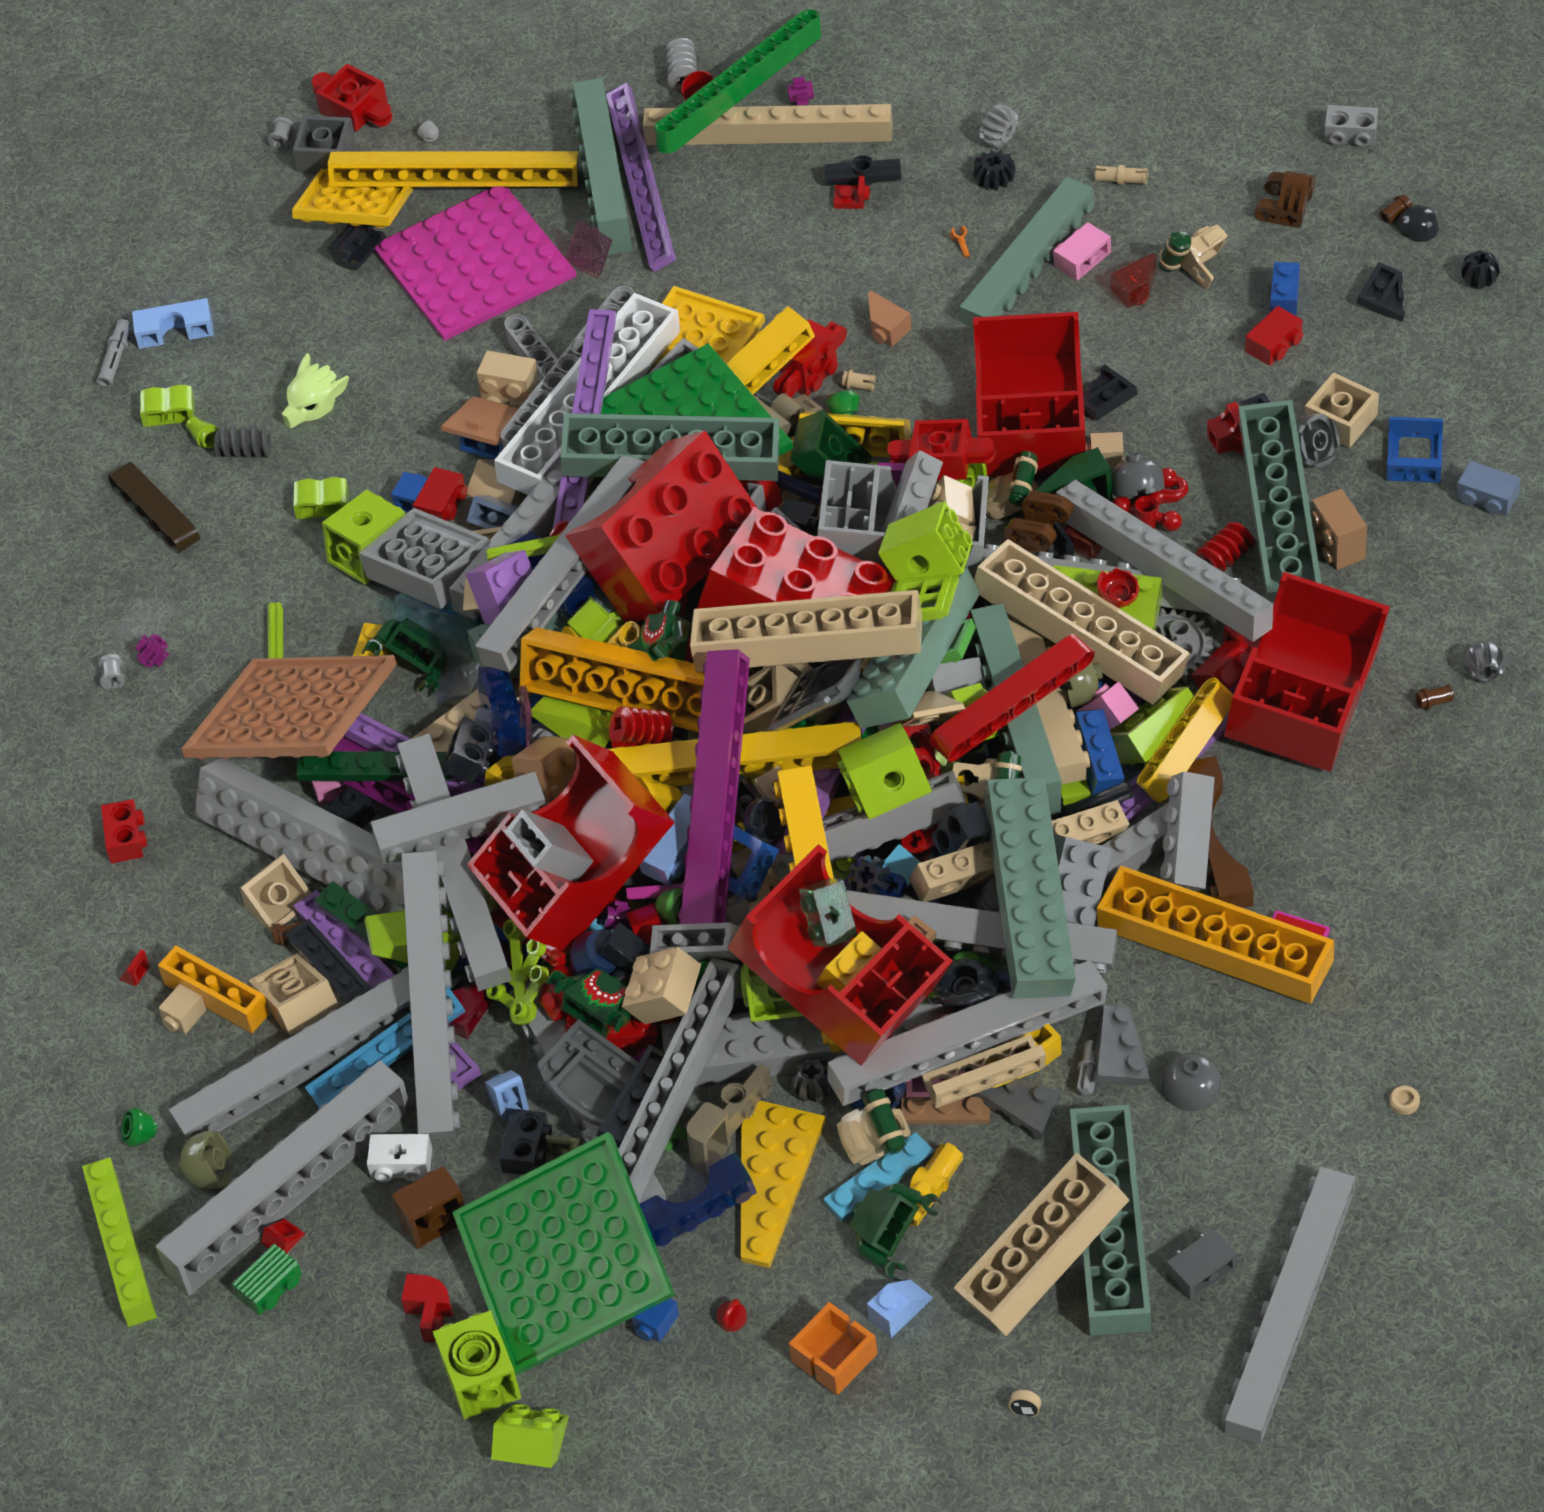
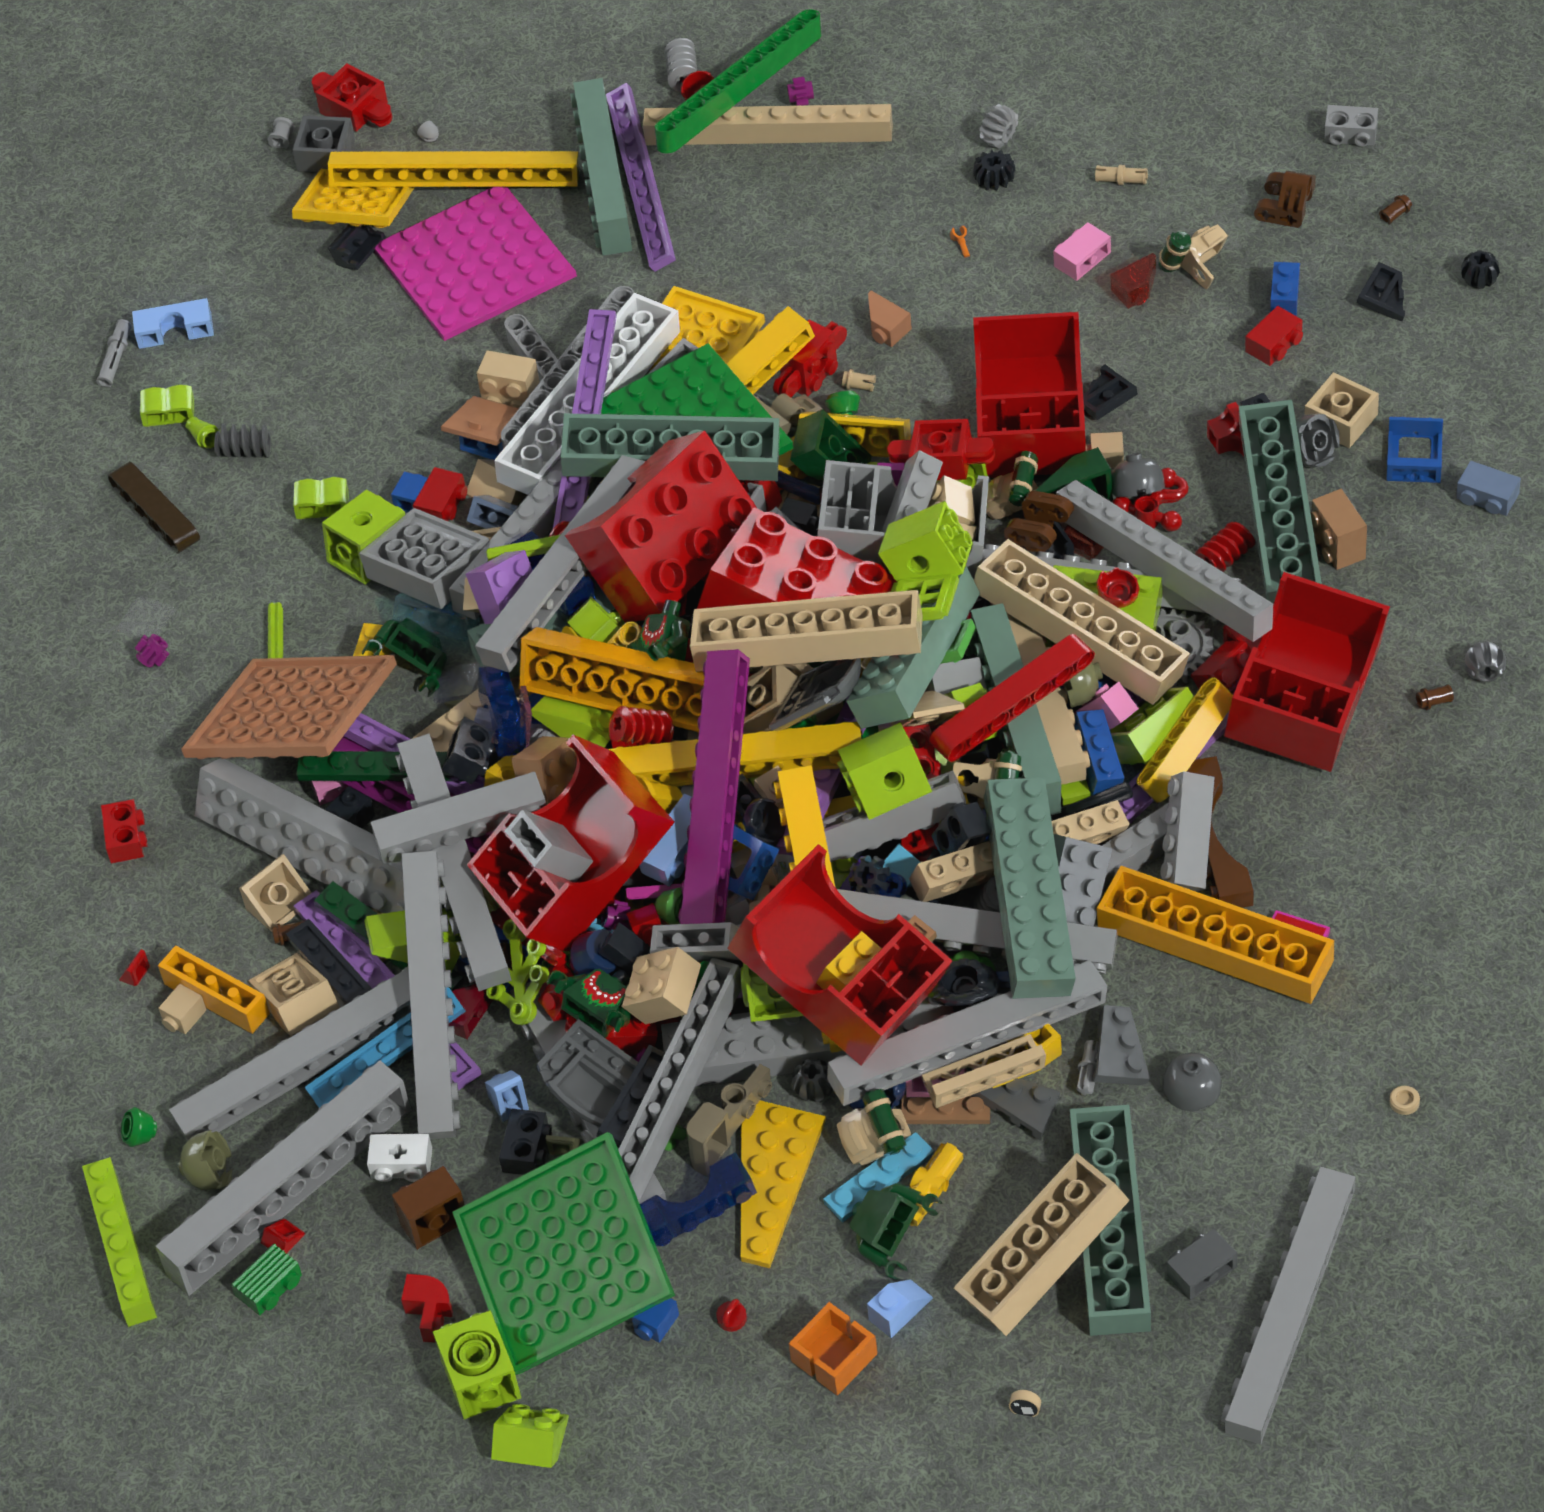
(111, 671): light grey bush -> none
(309, 388): yellowish green piece -> none
(588, 249): clear pink piece -> none
(828, 912): clear green brick -> none
(851, 195): red bracket -> none
(863, 166): black piece -> none
(1029, 252): sand green brick -> none
(1418, 223): black hair -> none

